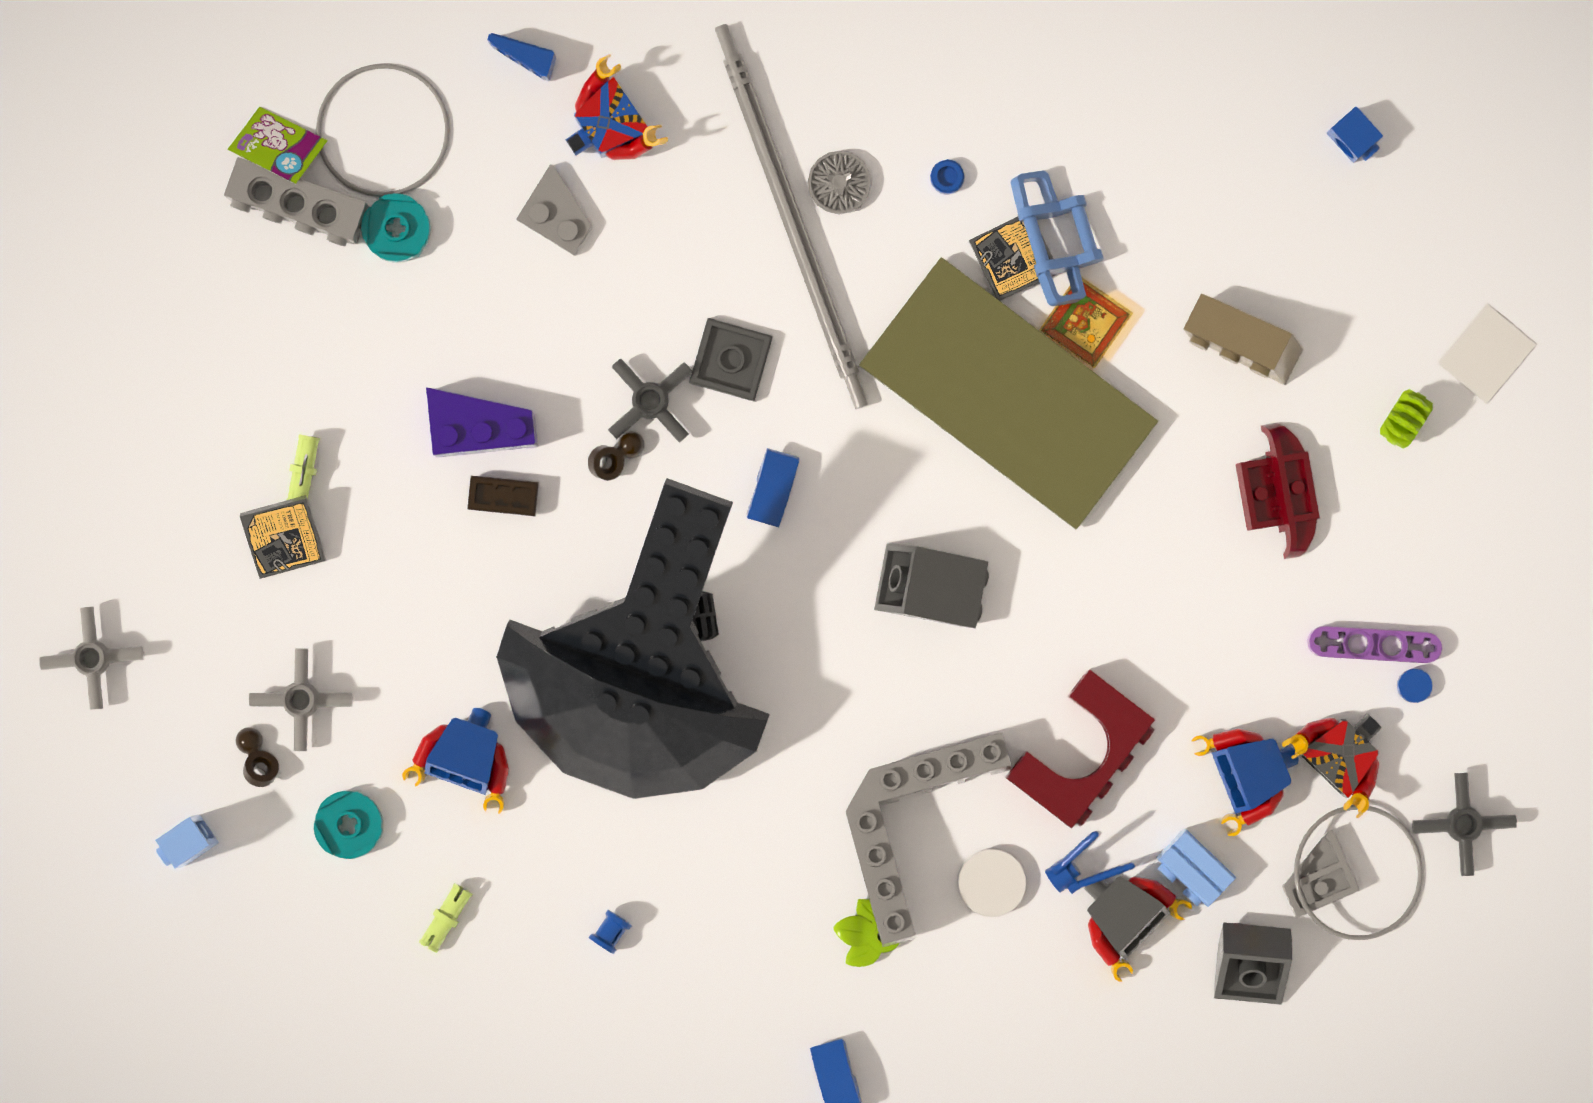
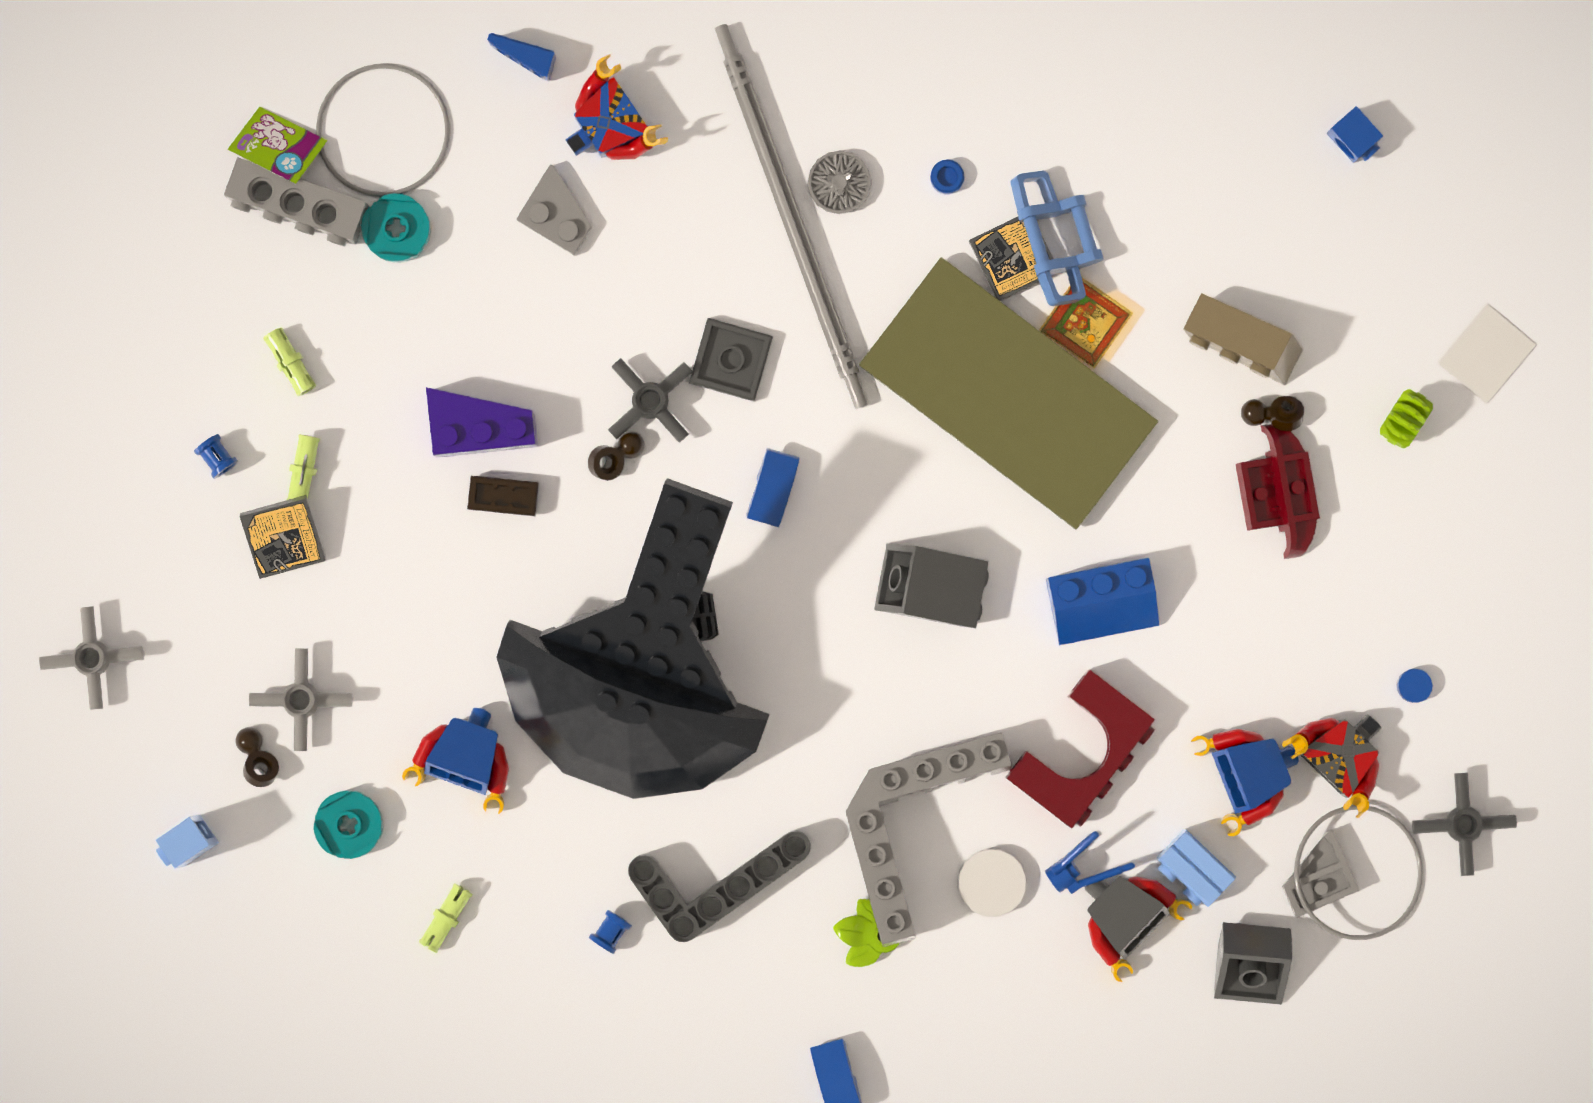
(206, 451): none -> blue bush
(289, 361): none -> yellowish green pin
(720, 890): none -> dark grey beam
(1103, 601): none -> blue slope
(1255, 413): none -> dark brown plate
(1374, 644): medium lavender beam -> none

